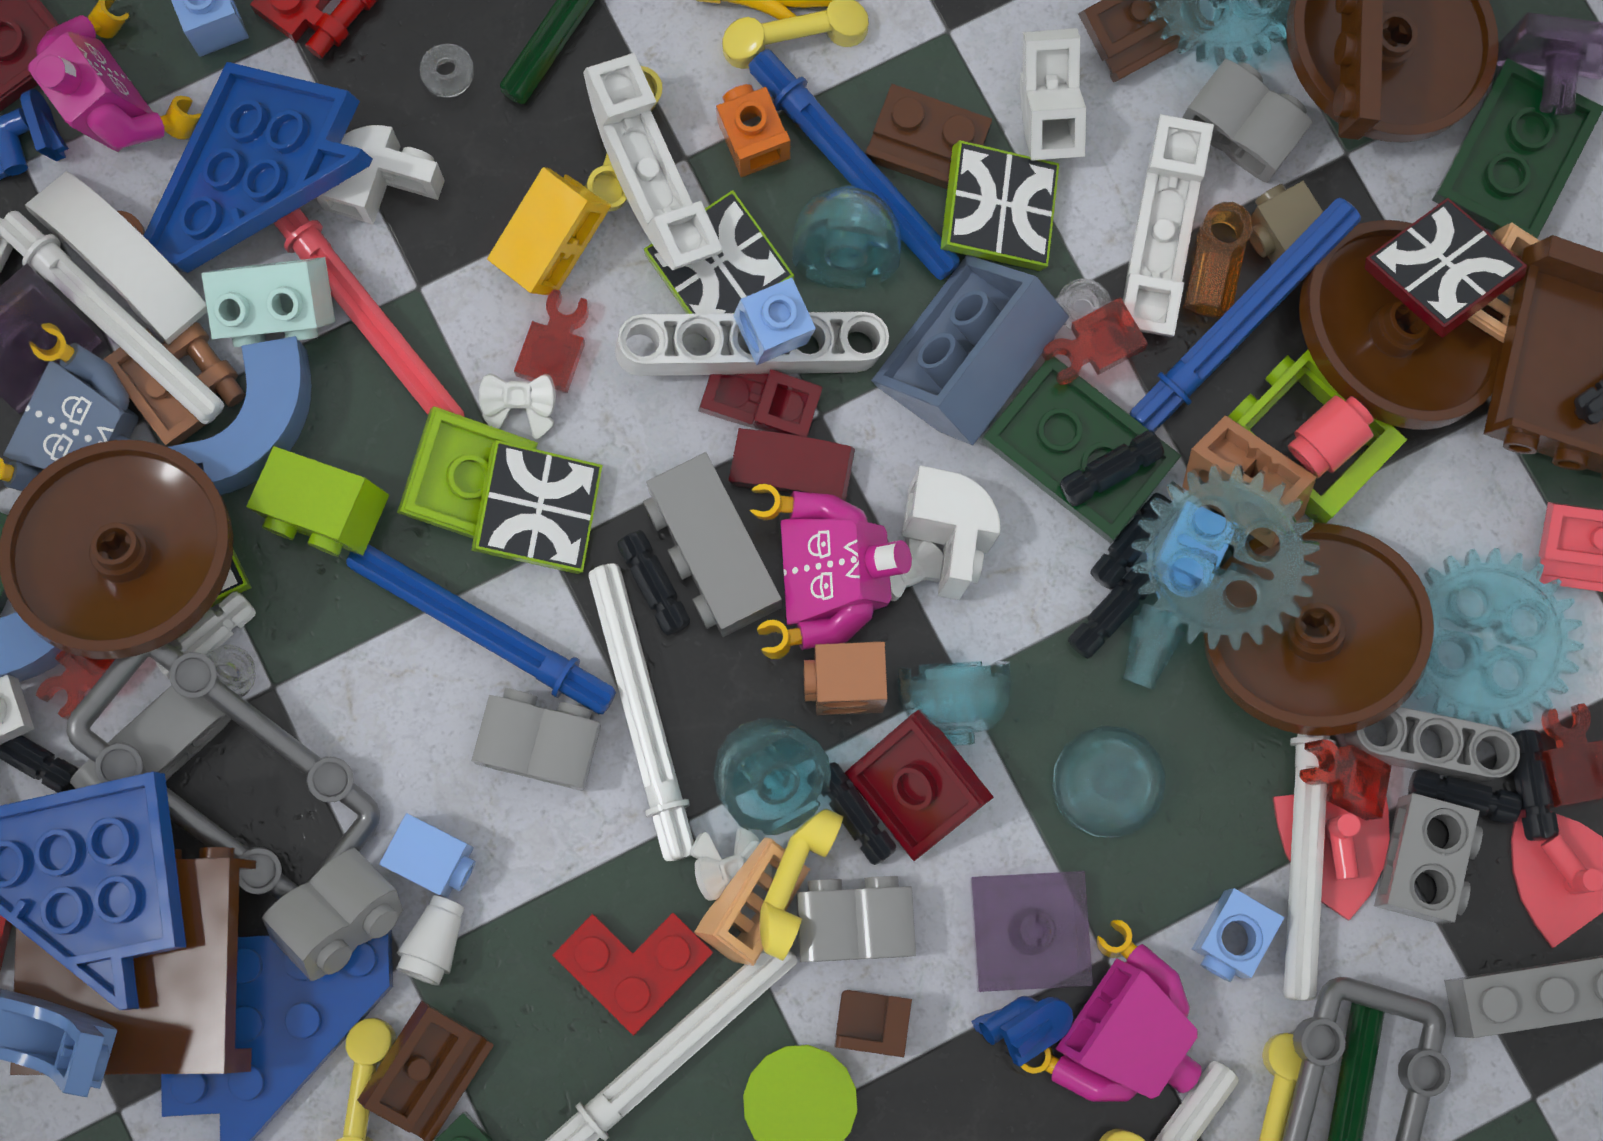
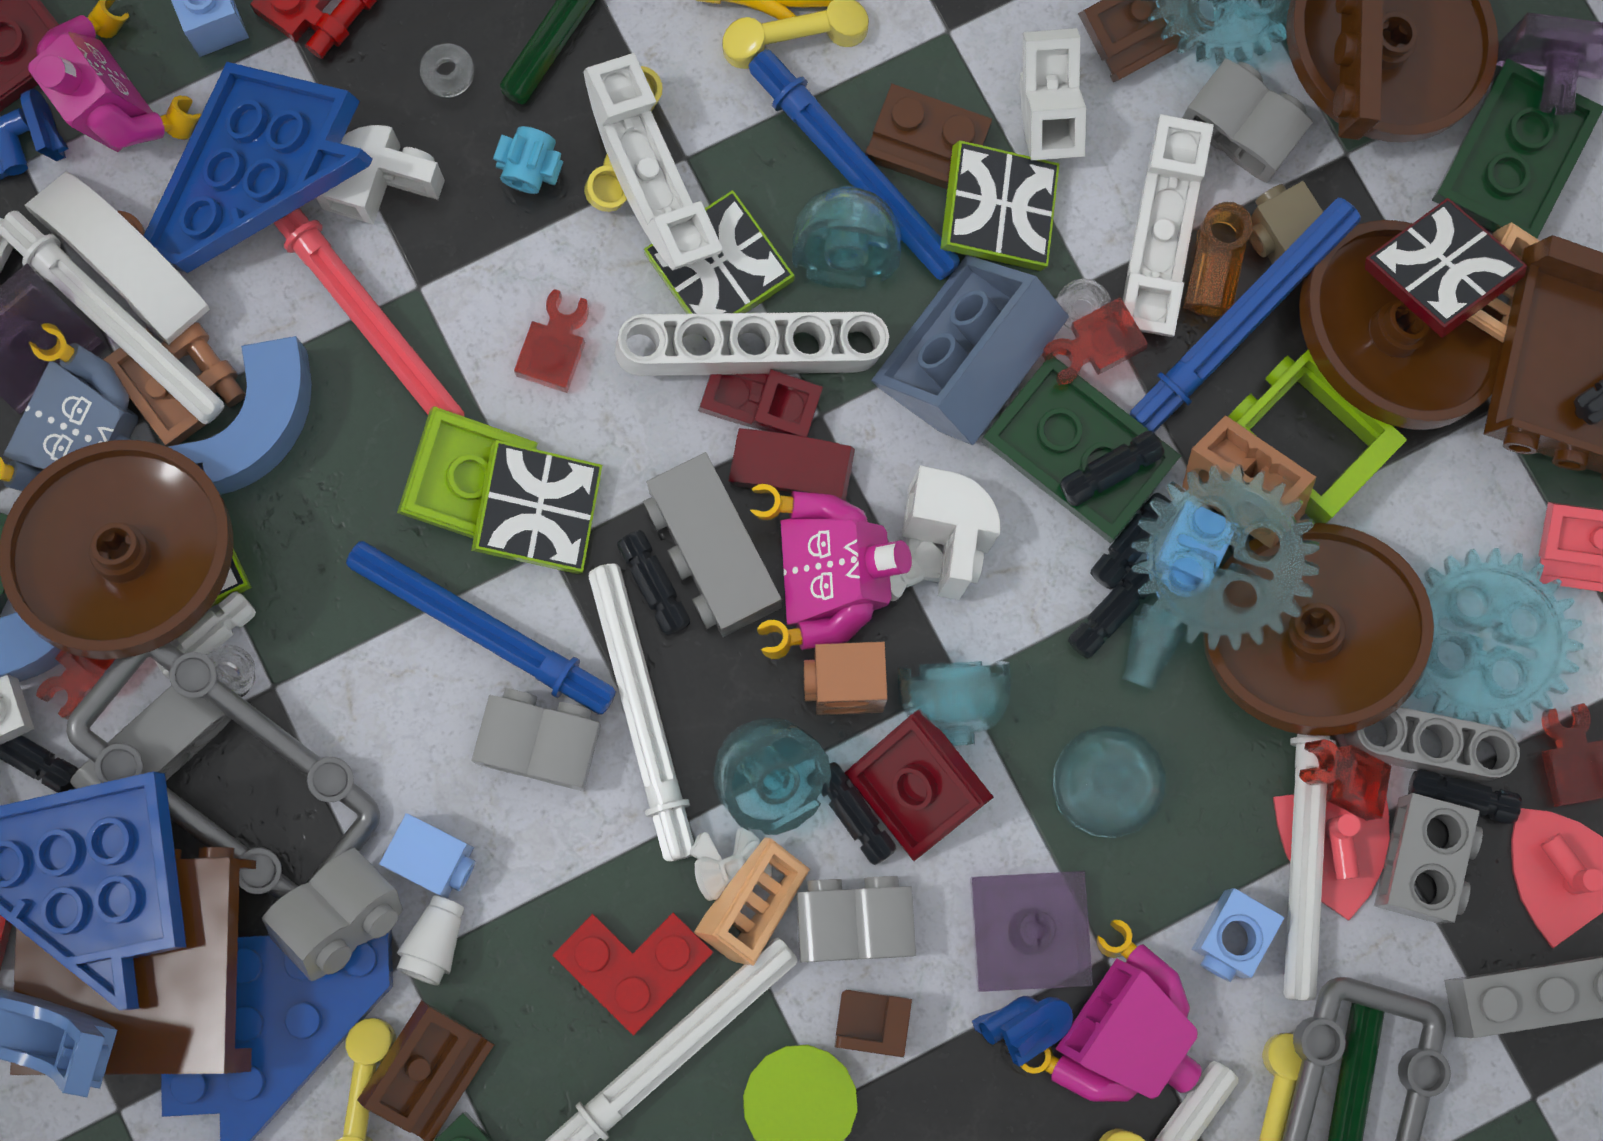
(268, 299): light aqua brick -> none
(317, 501): lime brick -> none
(528, 160): none -> medium azure gear
(537, 397): white piece -> none
(548, 232): yellow hinge -> none
(753, 146): orange brick -> none
(774, 321): light blue brick -> none
(778, 926): light yellow bar -> none
(1332, 435): coral brick -> none
(1534, 787): black axle -> none

